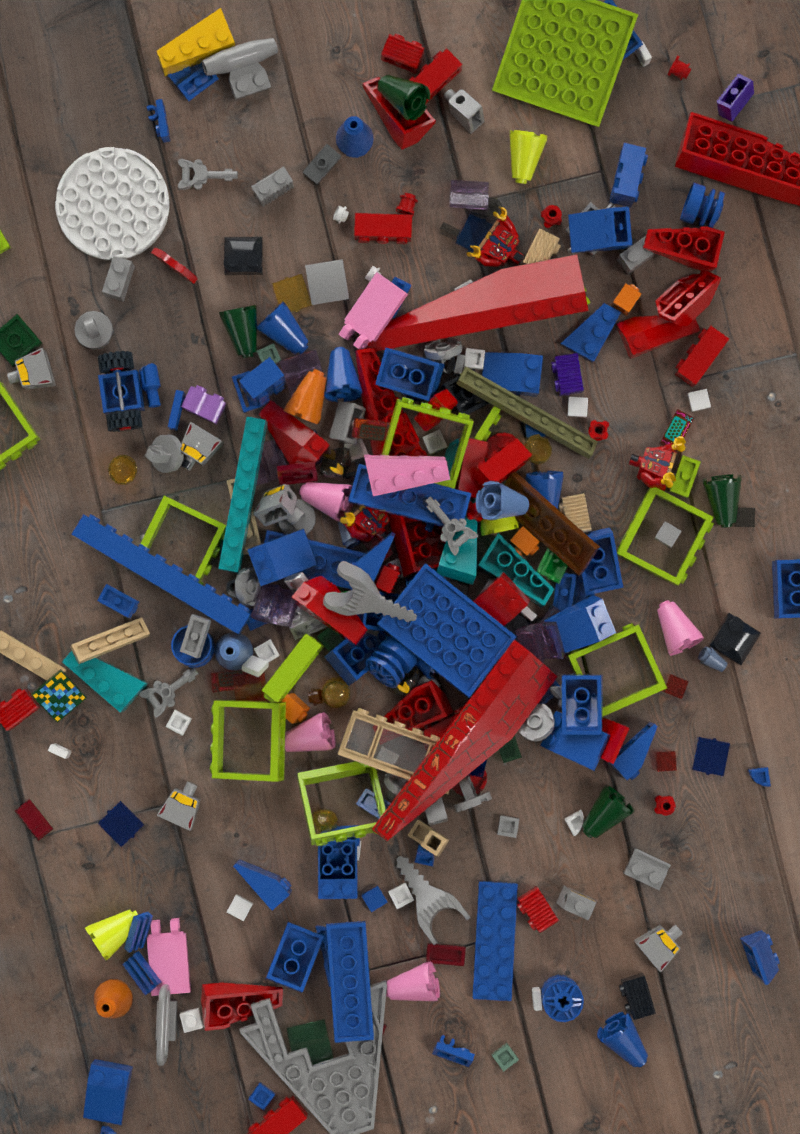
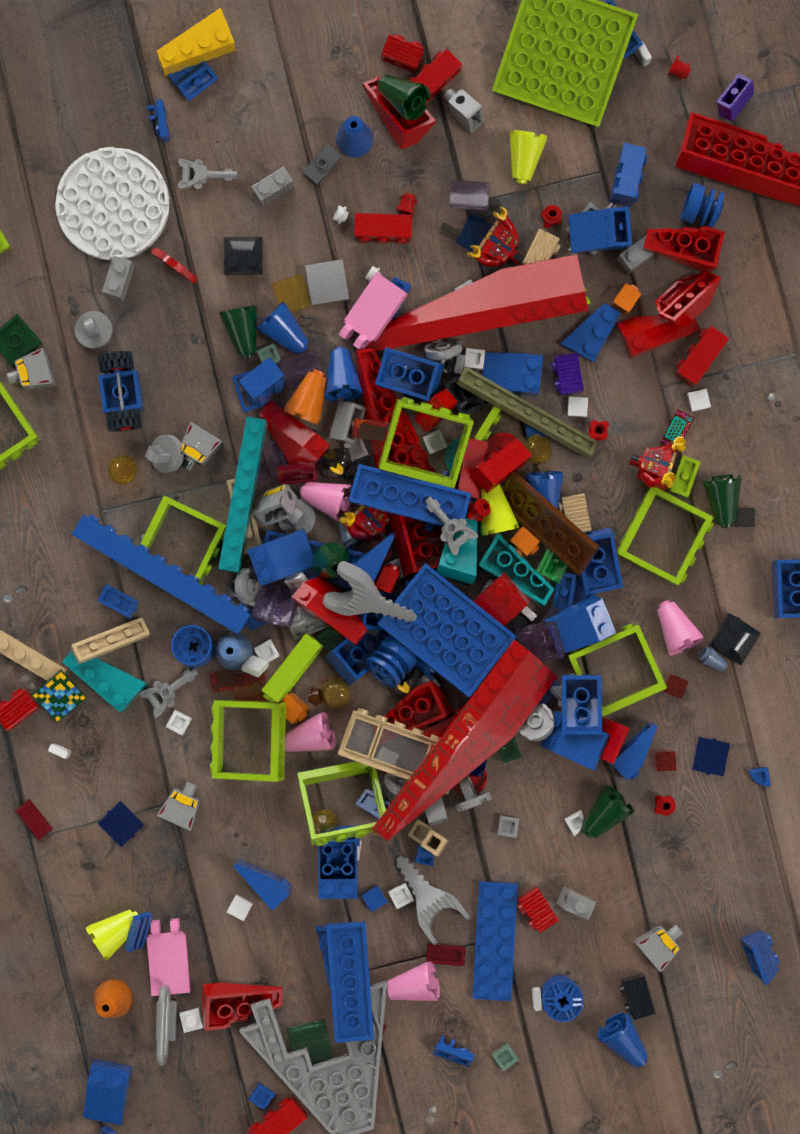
(139, 975): blue tile -> none
(151, 383): blue arm -> none
(176, 410): blue tile -> none
(195, 636): light grey plate -> none
(203, 404): medium lavender brick -> none
(243, 64): light grey plate -> none
(294, 957): blue slope -> none
(328, 556): none -> dark green cone
(404, 472): bright pink wedge -> none
(500, 501): medium blue cone -> none
(647, 869): light grey plate -> none
(667, 534): light grey tile -> none

